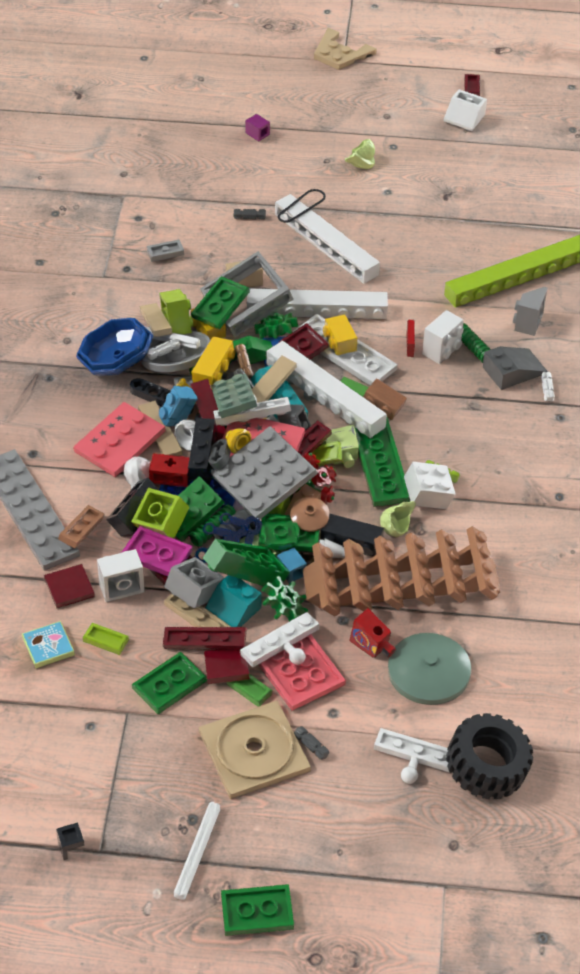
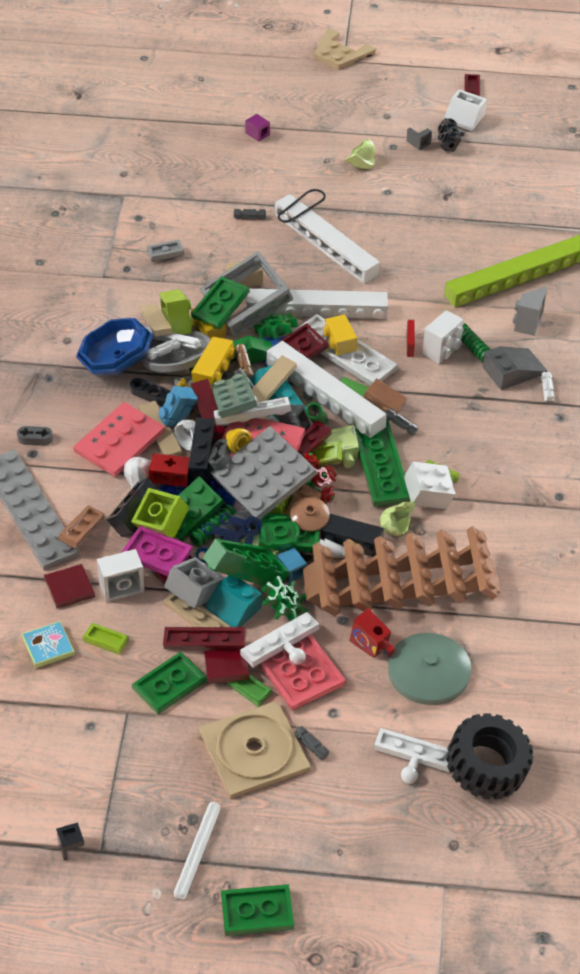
(34, 435): none -> dark grey beam
(313, 409): none -> green piece
(401, 421): none -> dark grey axle
(419, 140): none -> dark grey panel
(449, 134): none -> black brick

